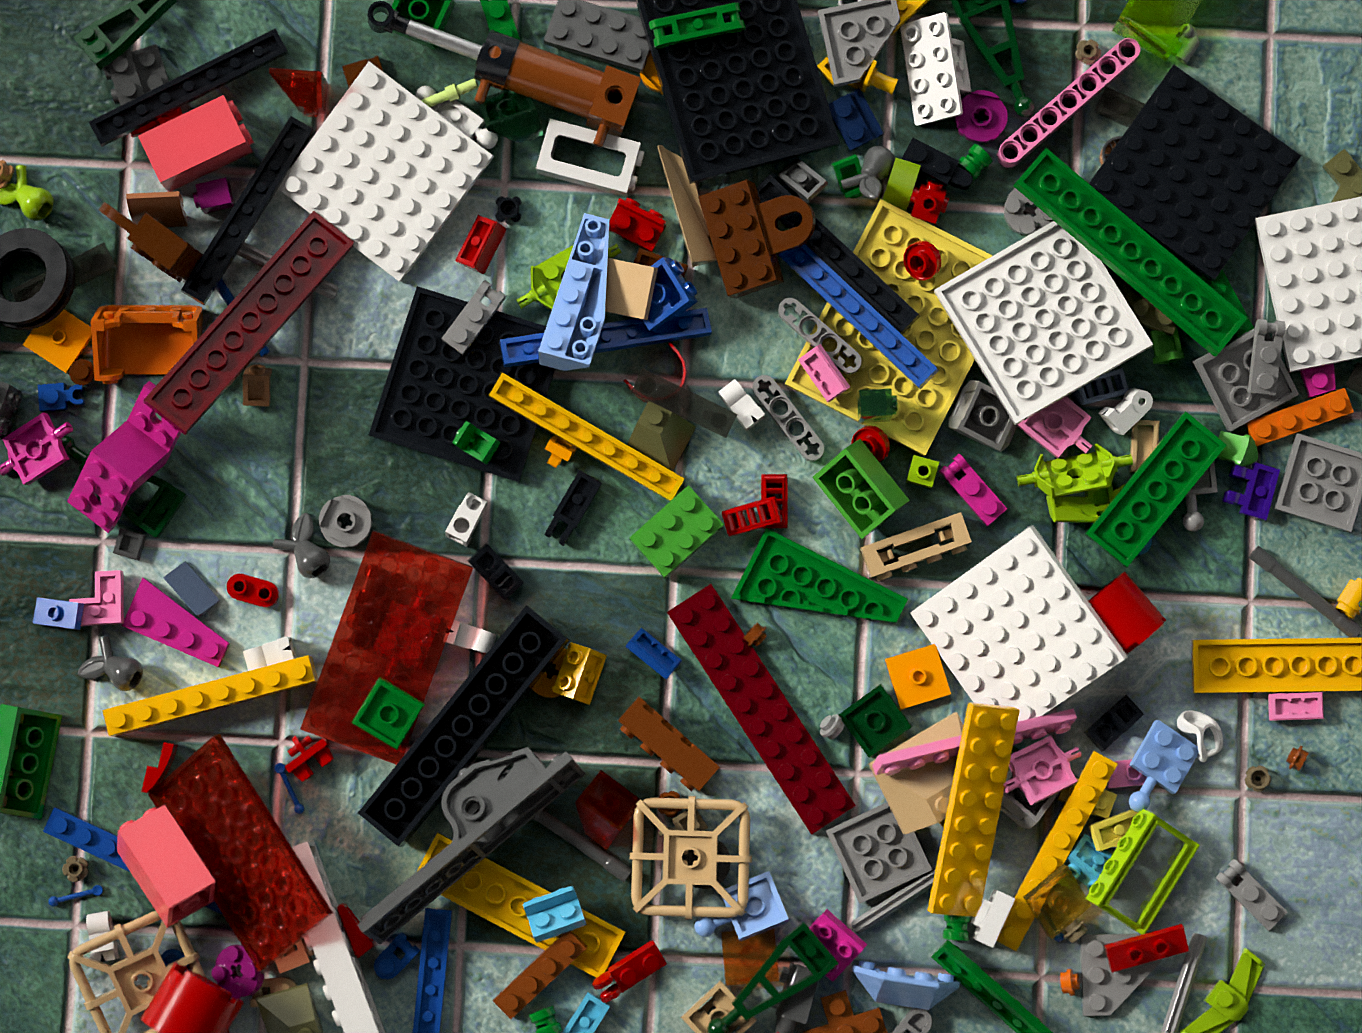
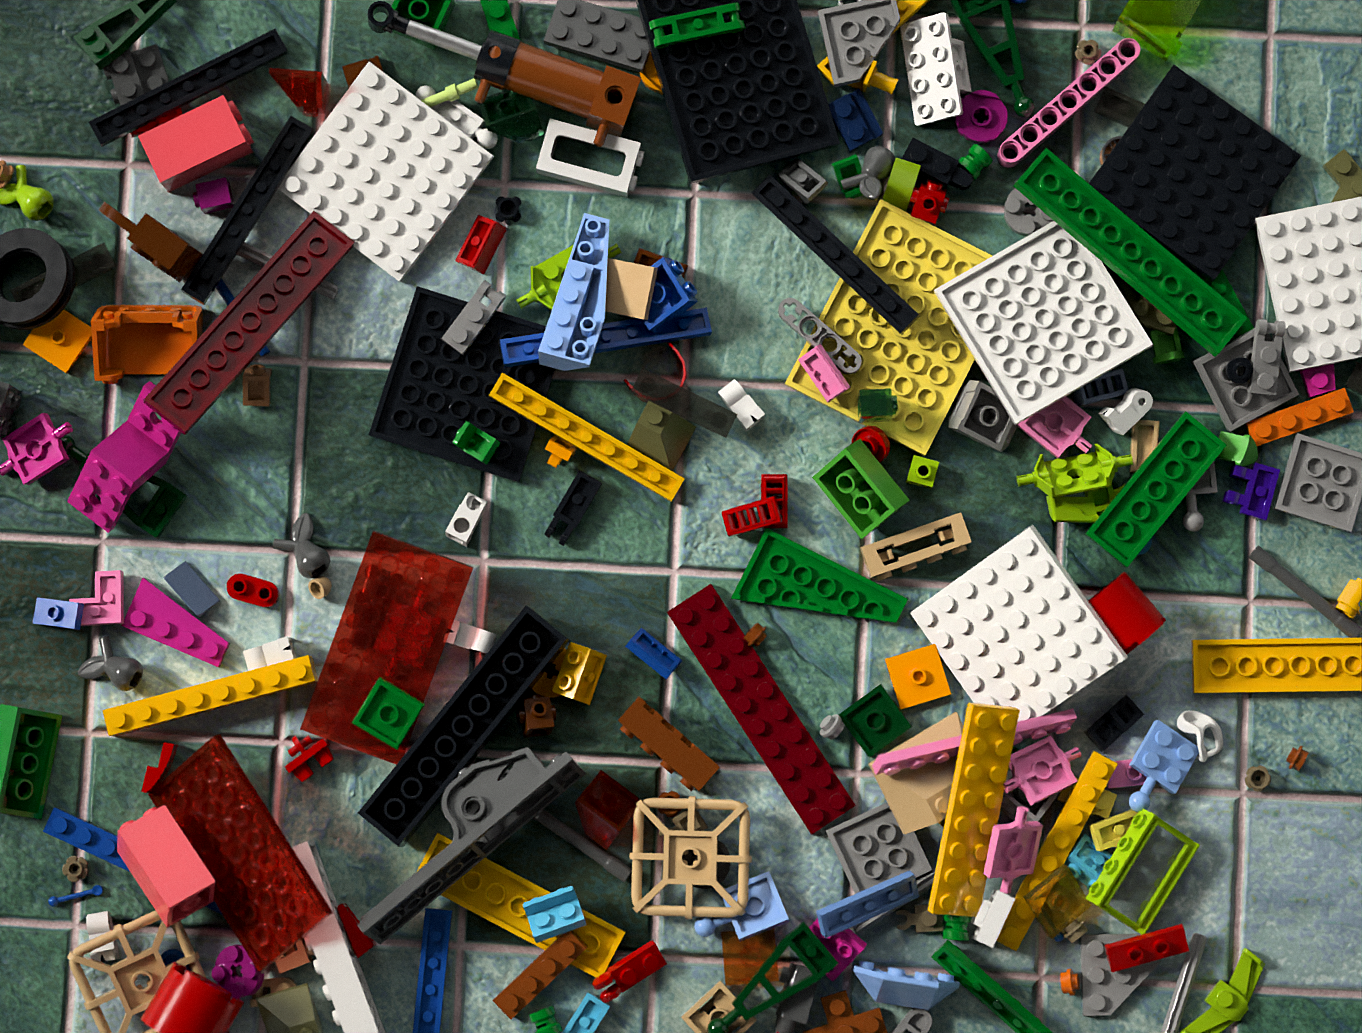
(55, 396): blue plate -> none
(81, 372): reddish brown plate -> none
(129, 544): dark grey tile -> none
(162, 206): nougat slope -> none
(280, 768): blue hinge -> none
(320, 587): none -> tan hinge
(340, 507): light grey plate -> none
(388, 963): blue plate -> none
(495, 571): black slope -> none
(536, 716): none -> reddish brown brick
(636, 224): red bracket -> none
(676, 532): bright green brick -> none
(687, 209): tan wedge -> none
(748, 235): reddish brown brick -> none
(785, 420): light grey beam -> none
(860, 314): blue plate -> none
(867, 904): none -> medium blue plate
(922, 260): red plate -> none
(922, 919): none -> dark tan plate
(973, 490): dark pink plate -> none
(1013, 849): none -> bright pink plate
(1190, 44): arm -> none
(1232, 367): none -> black plate
(1252, 895): light grey plate -> none
(1295, 706): bright pink plate -> none

